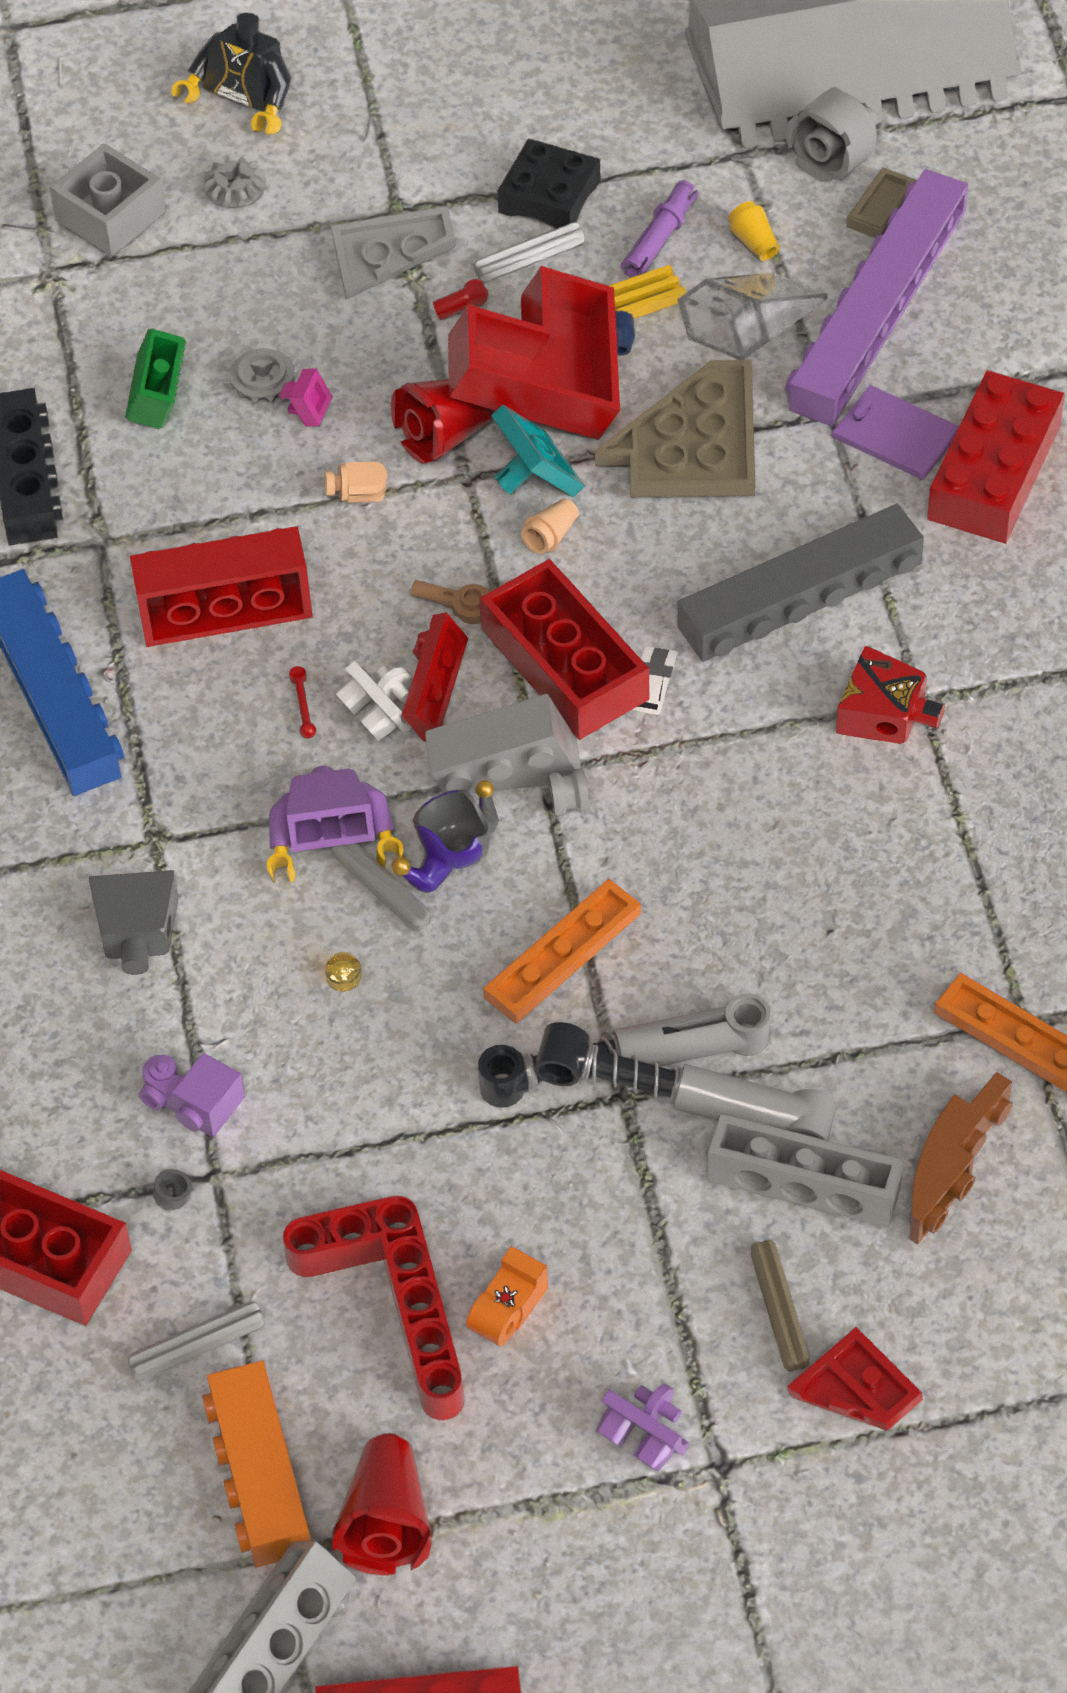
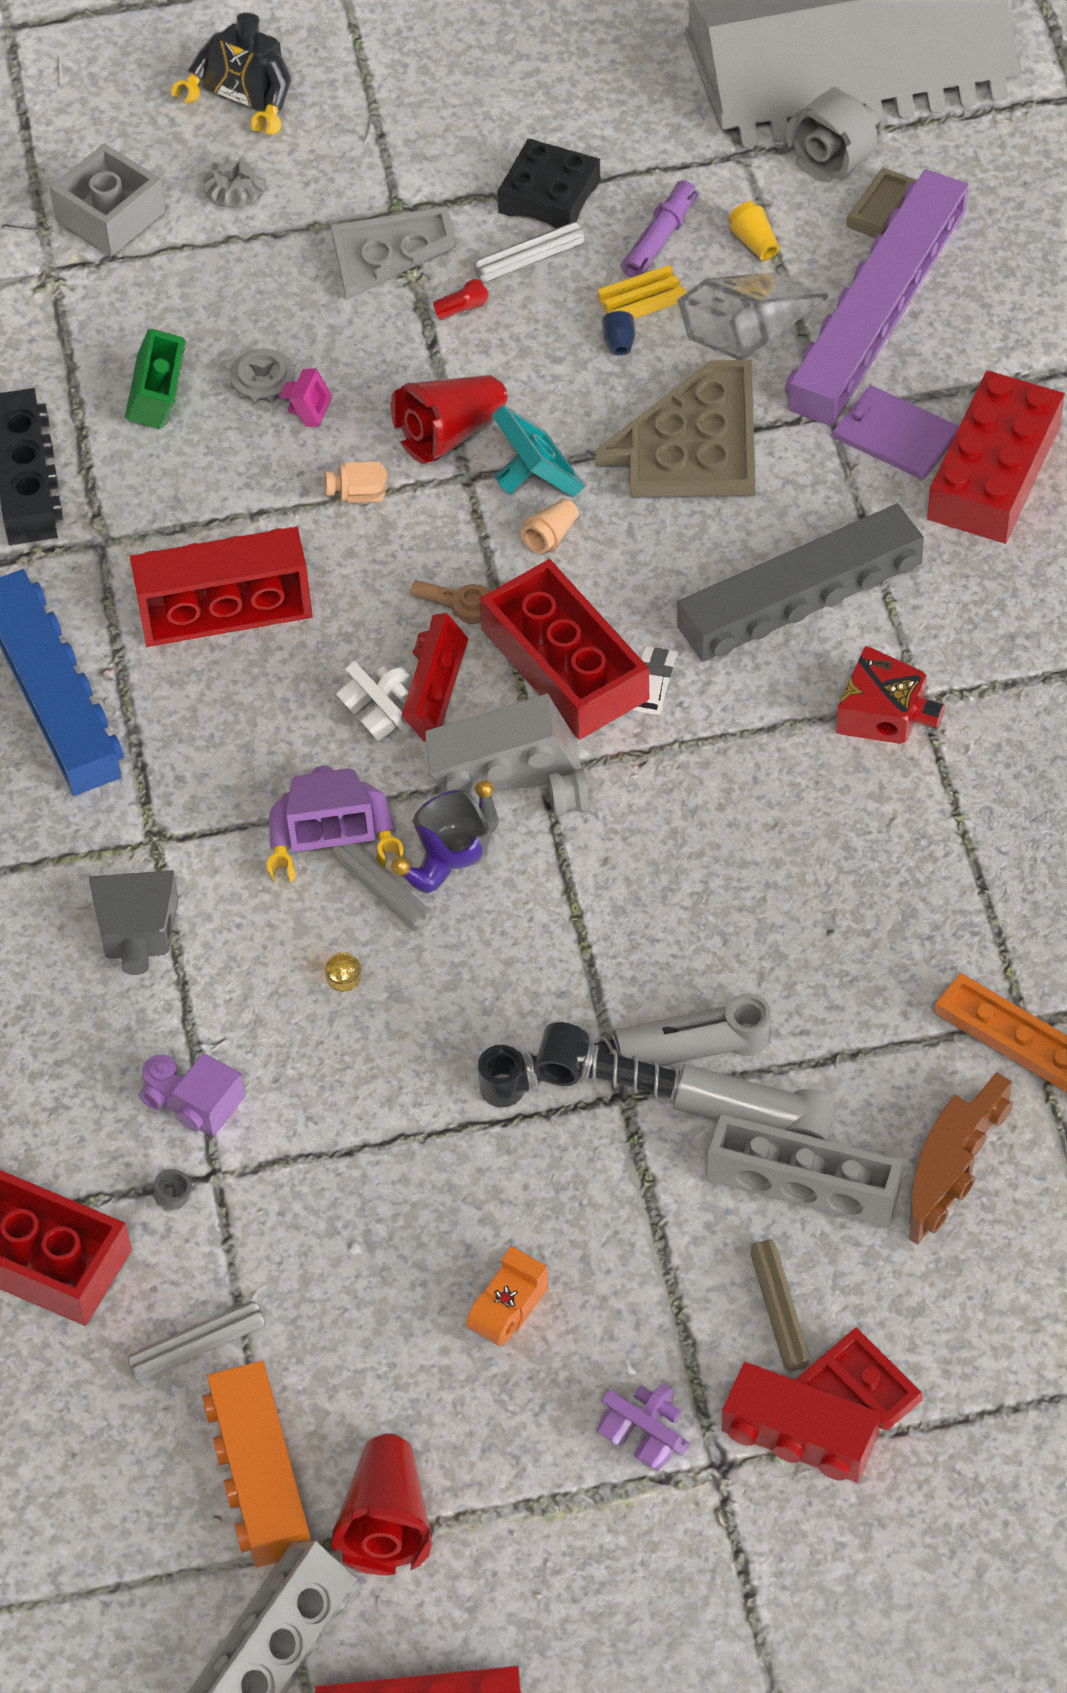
(298, 677): red hinge -> none
(408, 1286): red beam -> none
(550, 364): red piece -> none
(562, 951): orange plate -> none
(800, 1422): none -> red brick

